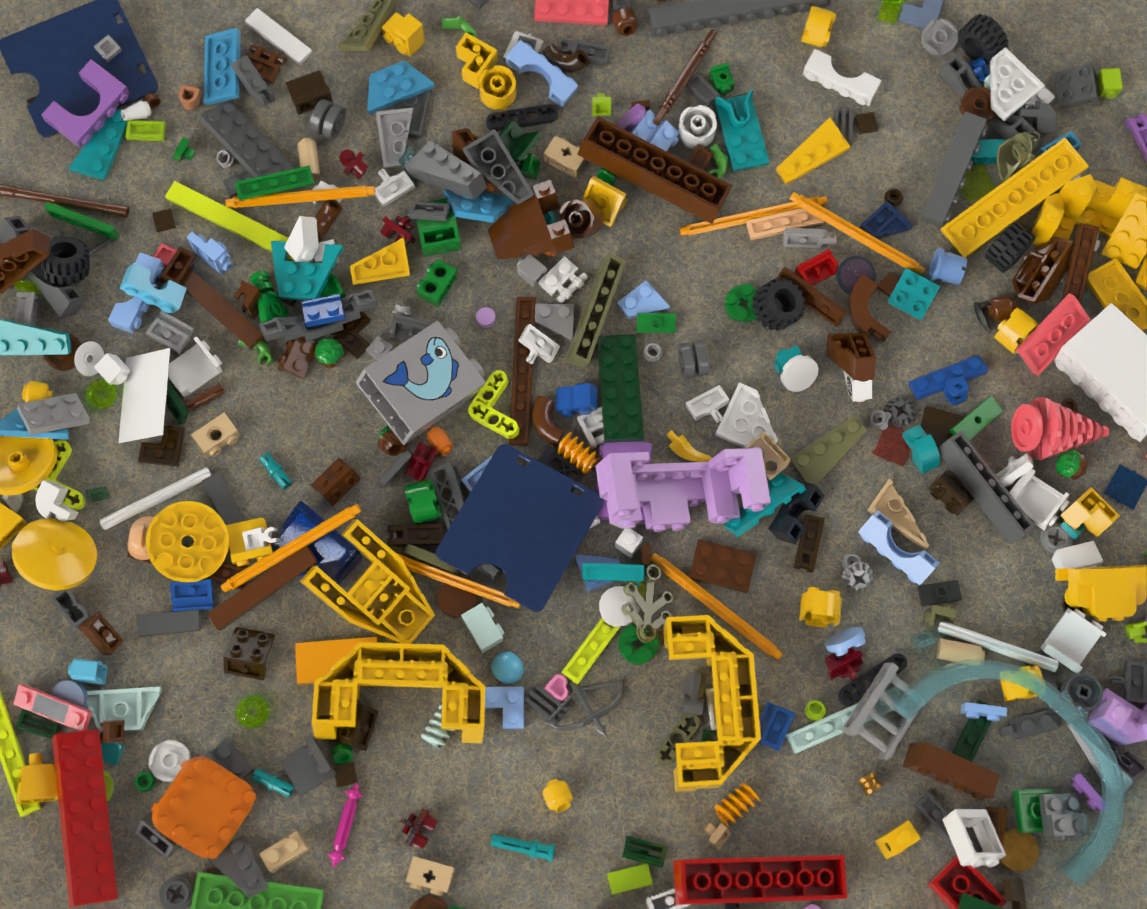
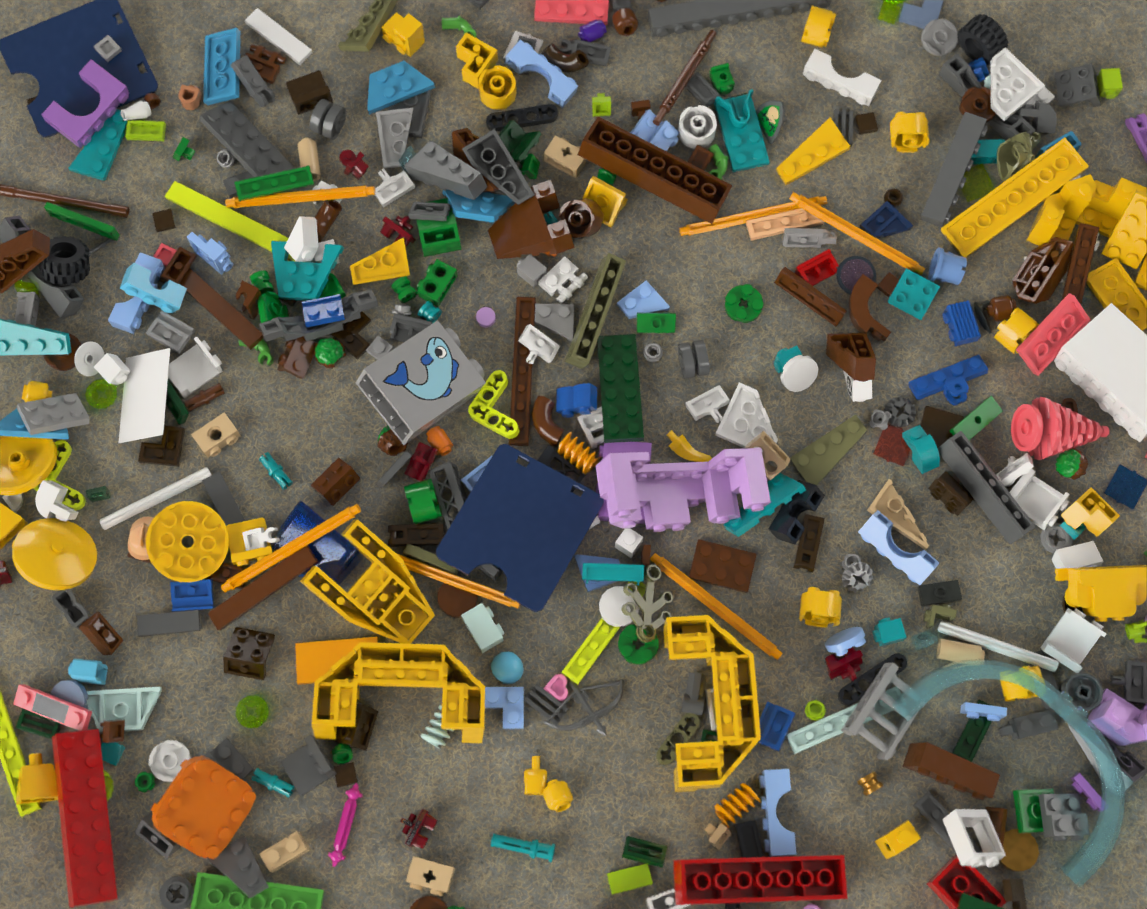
(404, 290): none -> green wheel
(429, 312): none -> teal wheel
(535, 778): none -> yellow piece
(592, 31): none -> dark purple brick
(632, 117): medium lavender tile -> none
(748, 839): none -> black tile
(771, 119): none -> shield
(779, 840): none -> light blue arch
(788, 296): black tyre -> none
(889, 631): none -> teal brick
(909, 131): none -> yellow brick
(961, 323): none -> blue brick
(1009, 246): black tyre -> none

